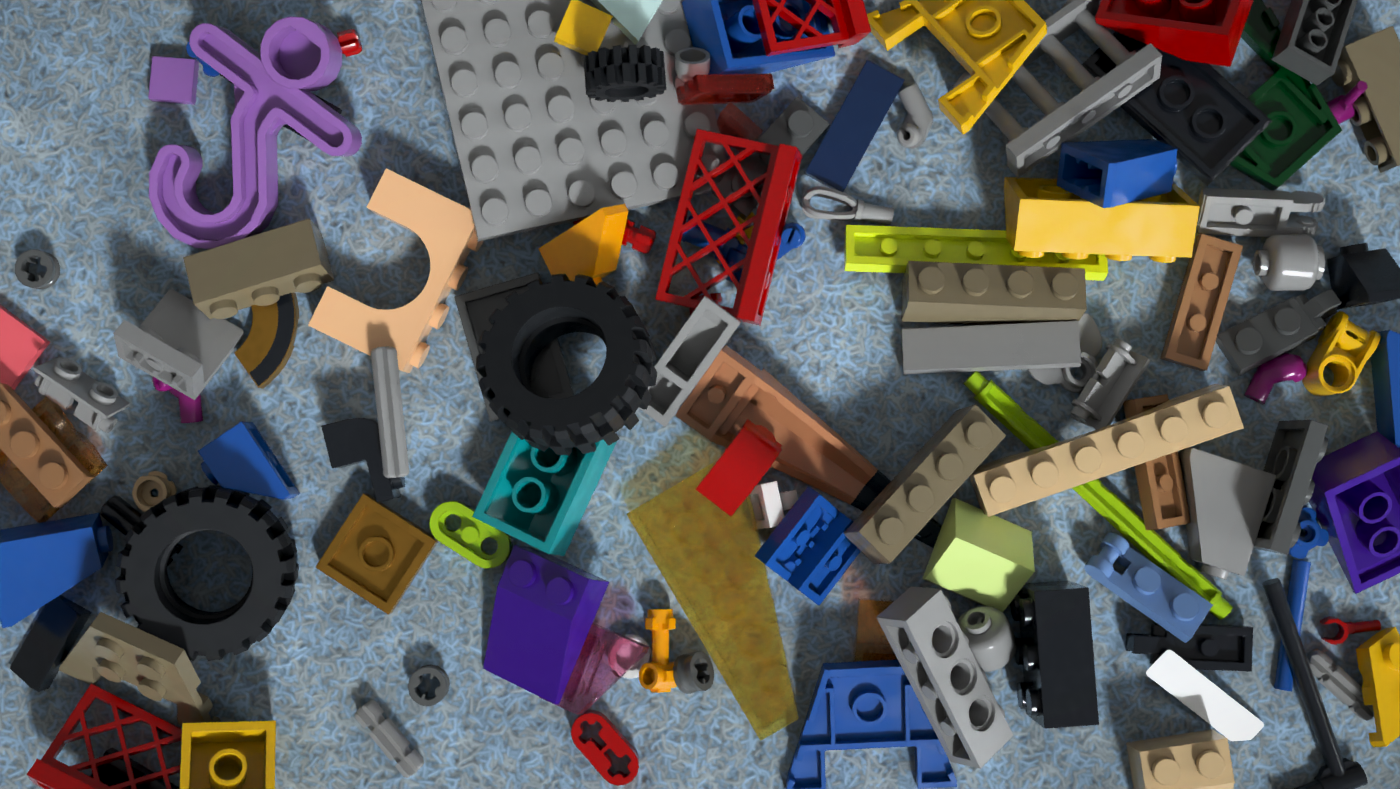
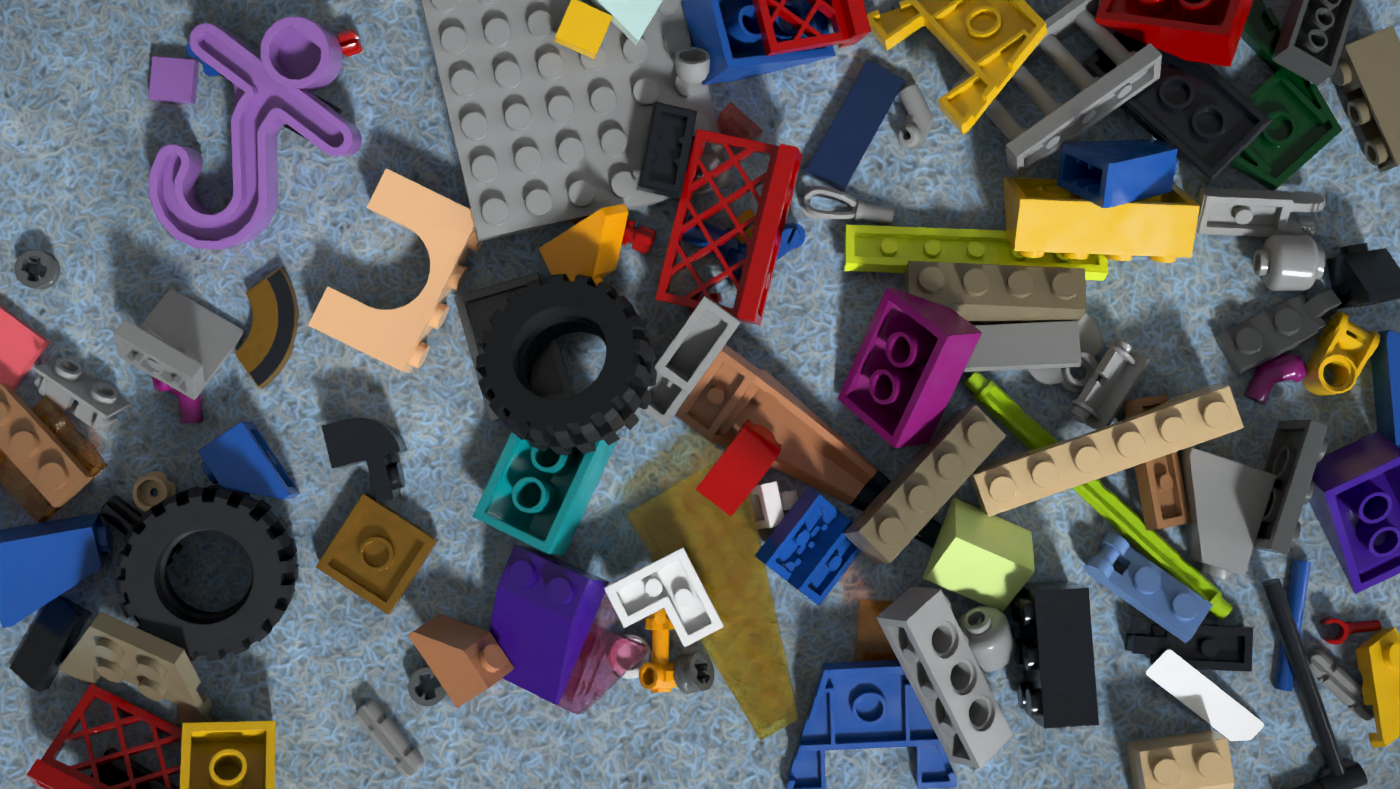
(258, 269): dark tan brick -> none
(390, 412): light grey axle -> none
(461, 656): none -> nougat slope
(470, 536): lime plate -> none
(597, 755): red beam -> none
(624, 73): black tyre -> none
(666, 150): none -> black plate
(668, 585): none -> white plate
(724, 89): clear red tile -> none
(794, 127): dark grey plate -> none
(908, 367): none -> magenta slope
(1201, 302): medium nougat plate -> none
(1314, 534): blue plate -> none
(1343, 104): magenta hand -> none

